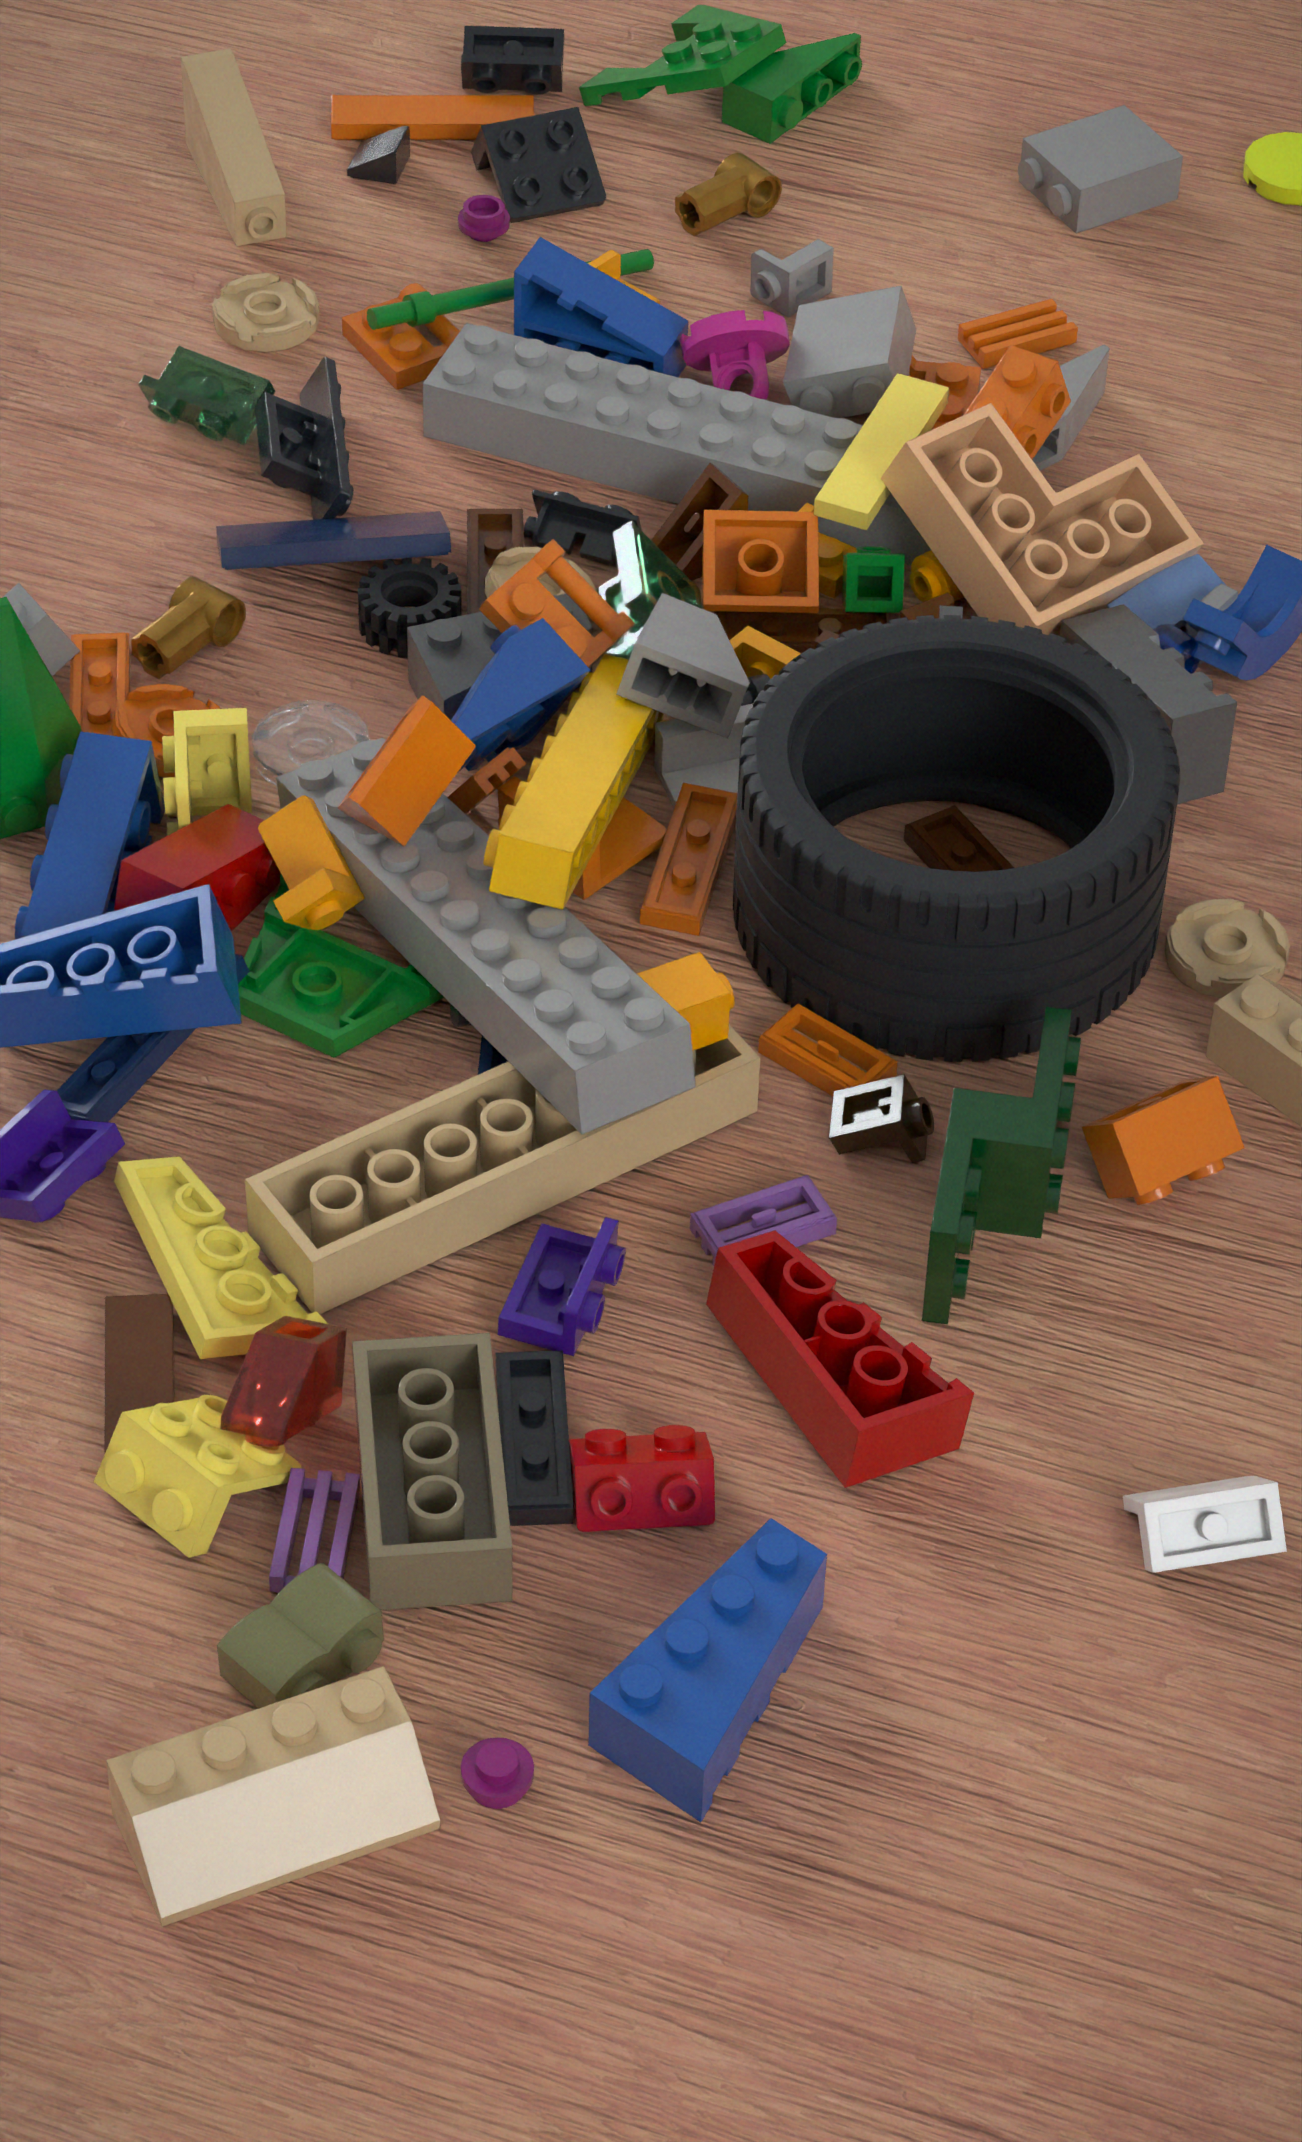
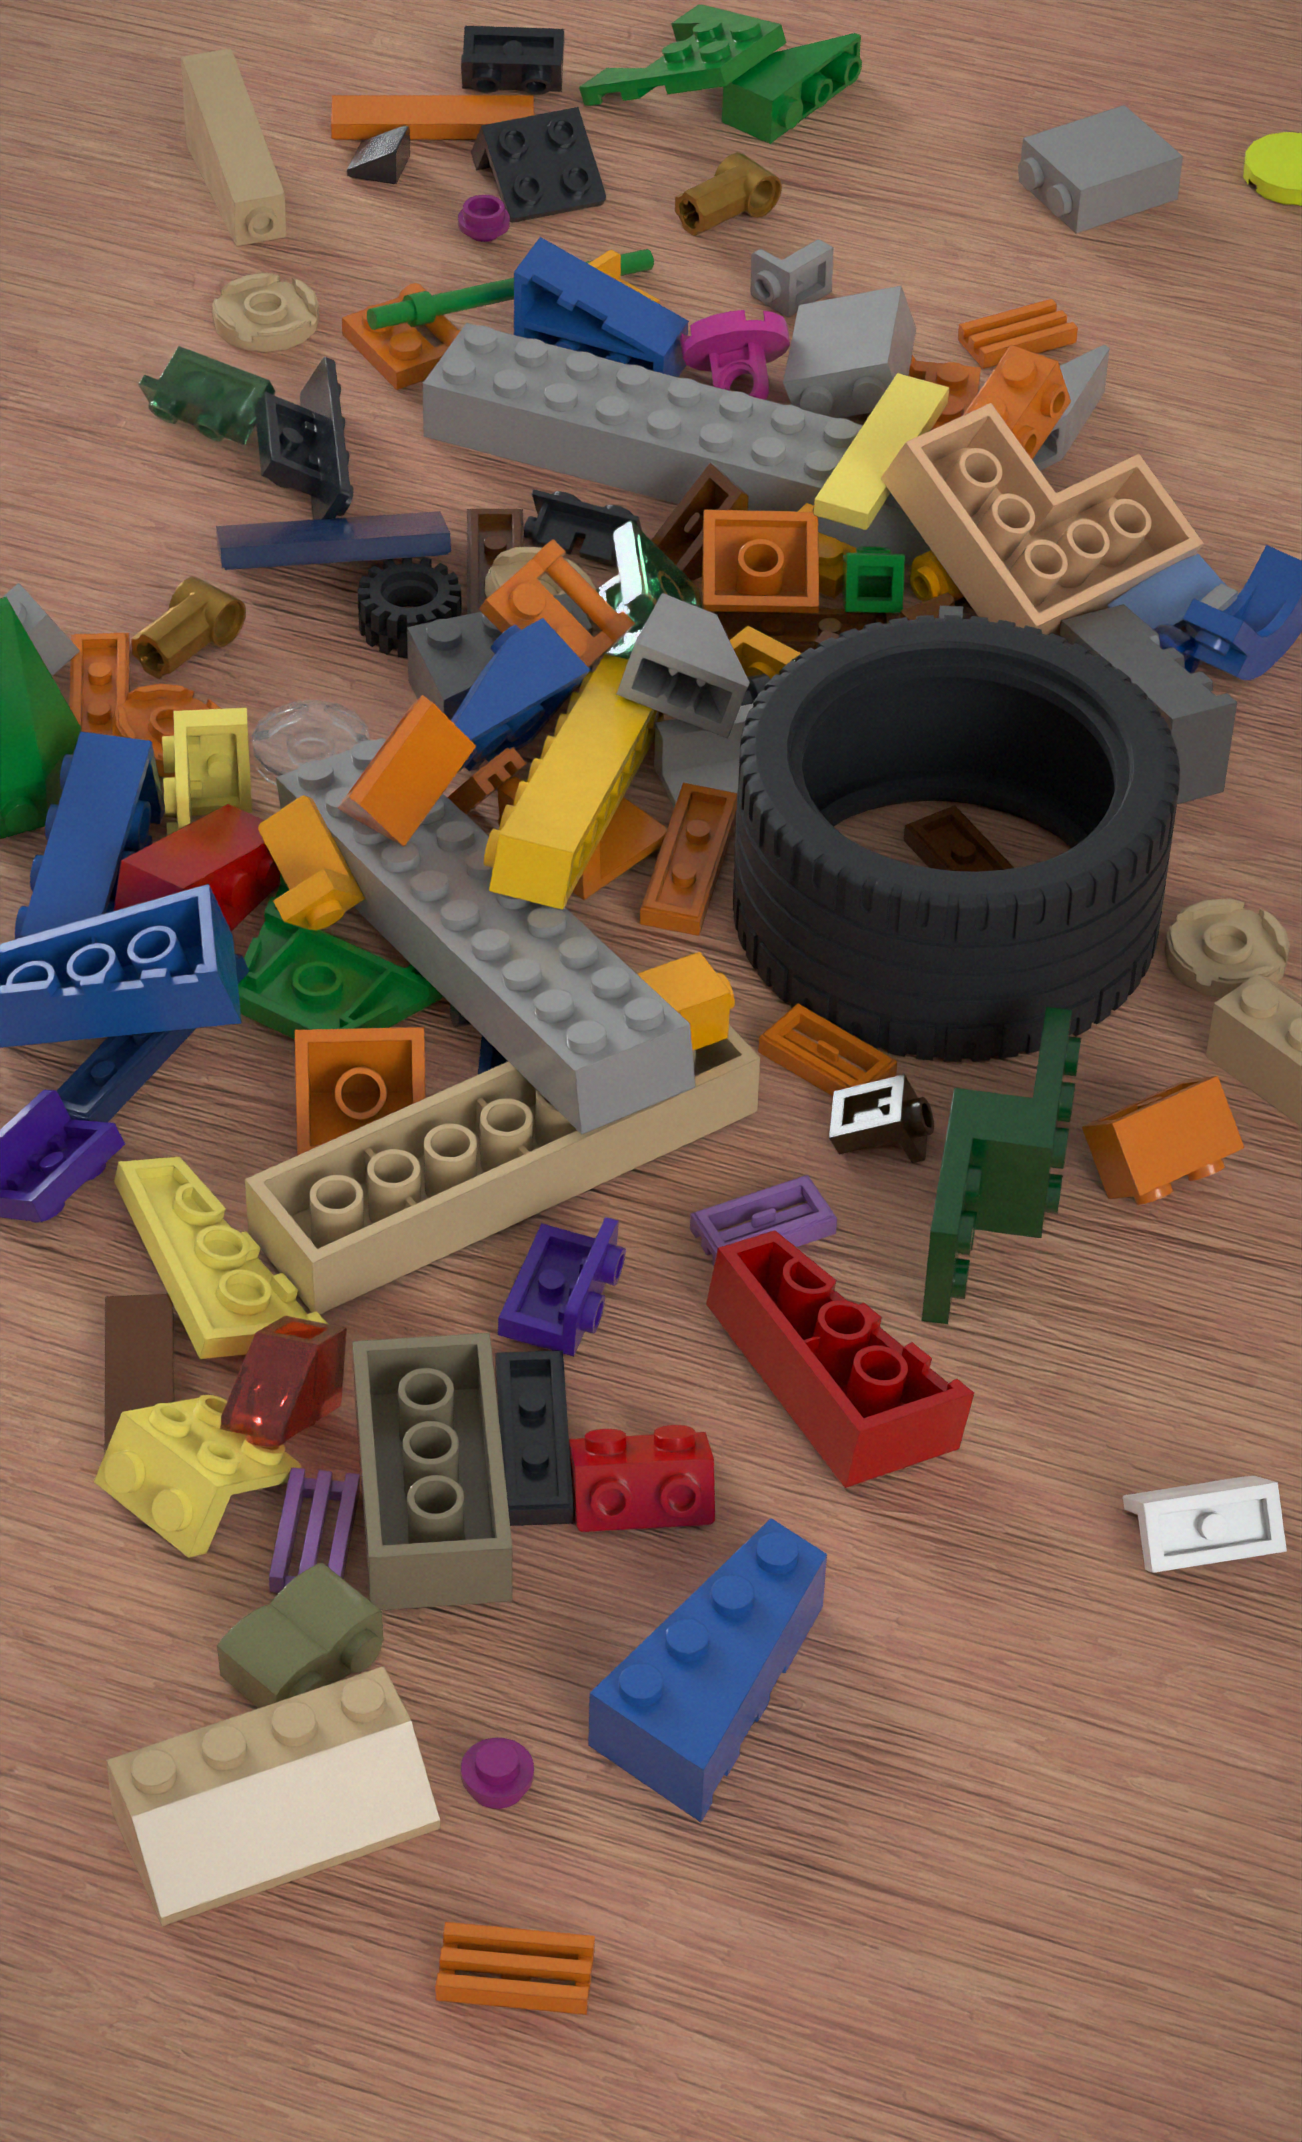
(354, 1079): none -> orange slope
(517, 1957): none -> orange tile

